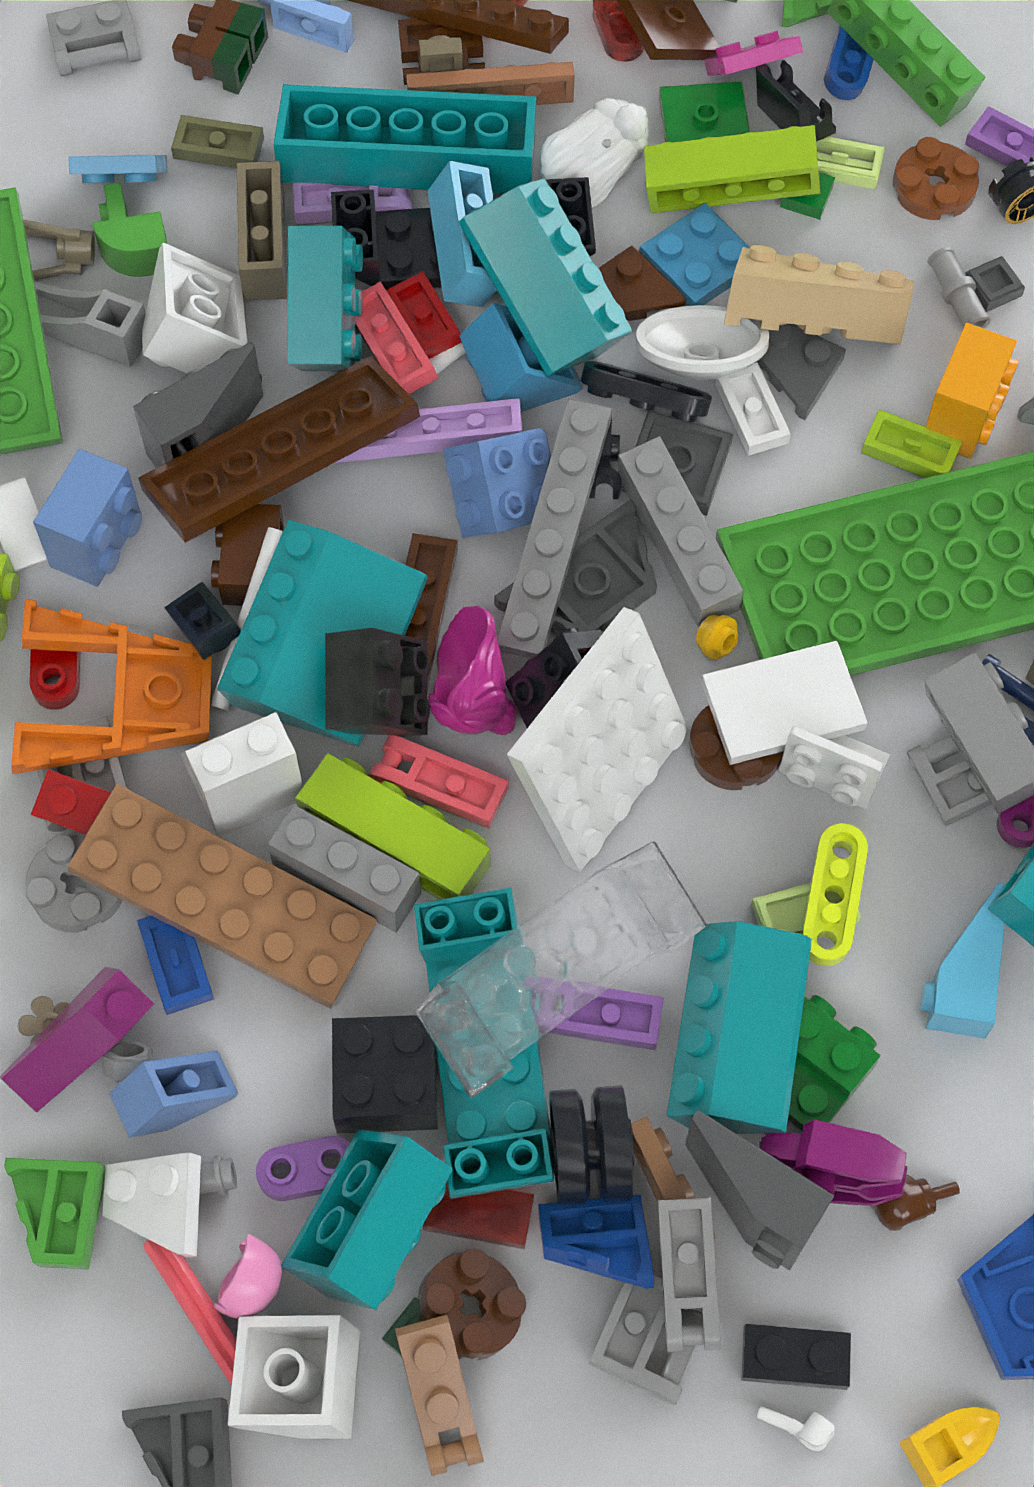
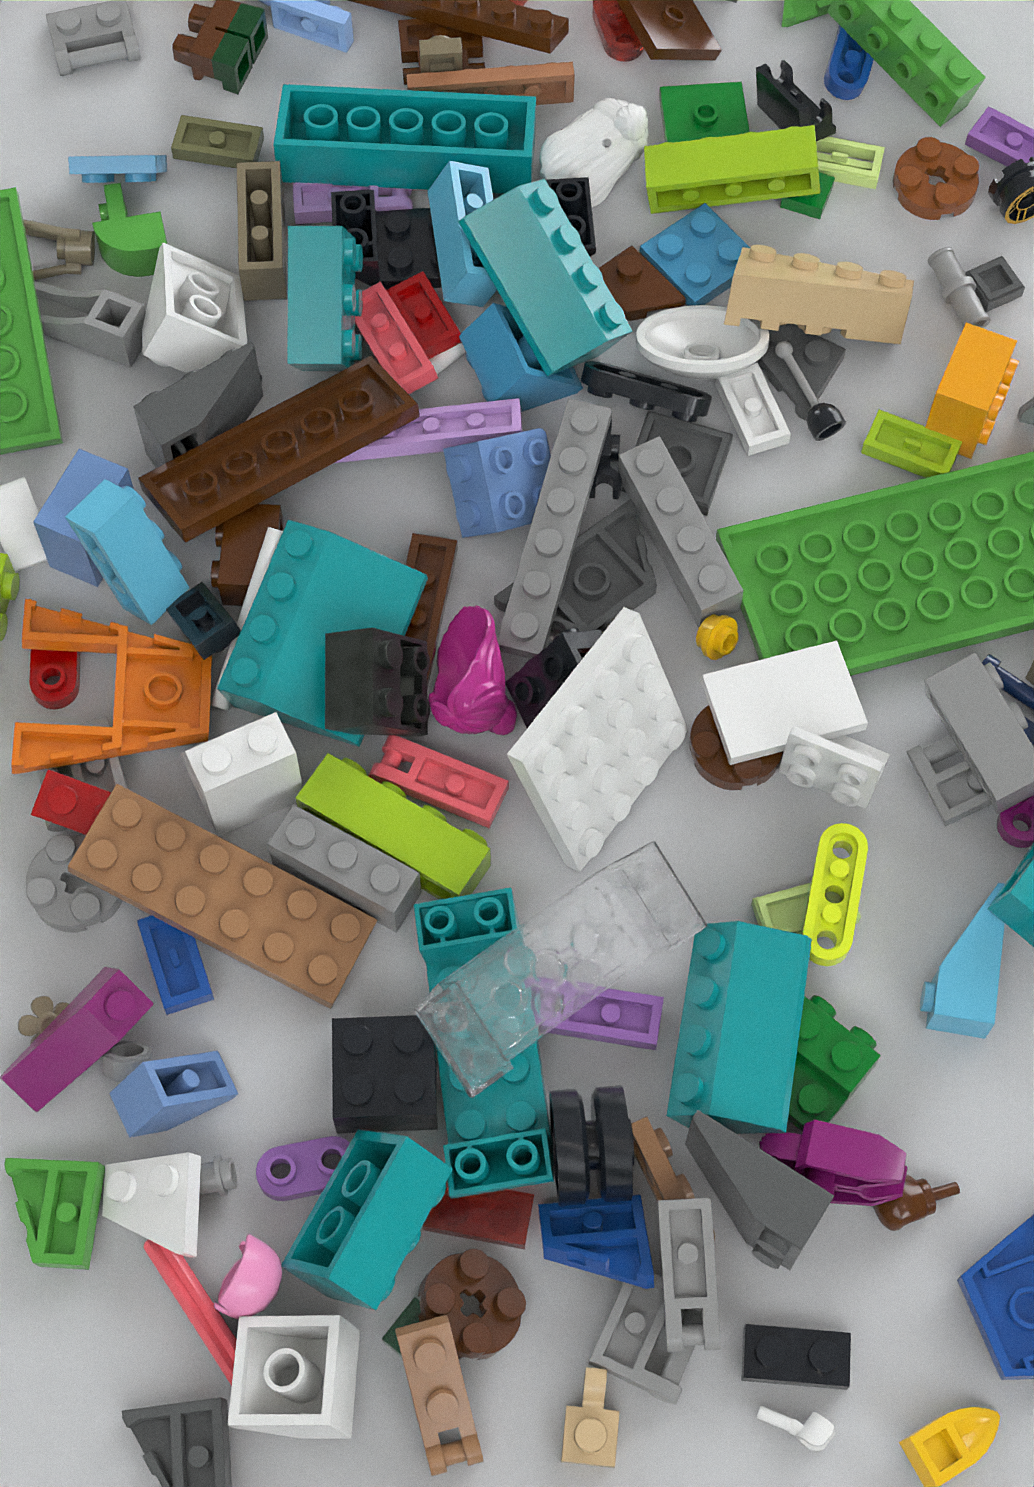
(128, 550): none -> medium azure brick
(590, 1429): none -> tan plate
(767, 48): dark pink plate -> none
(822, 418): none -> hinge

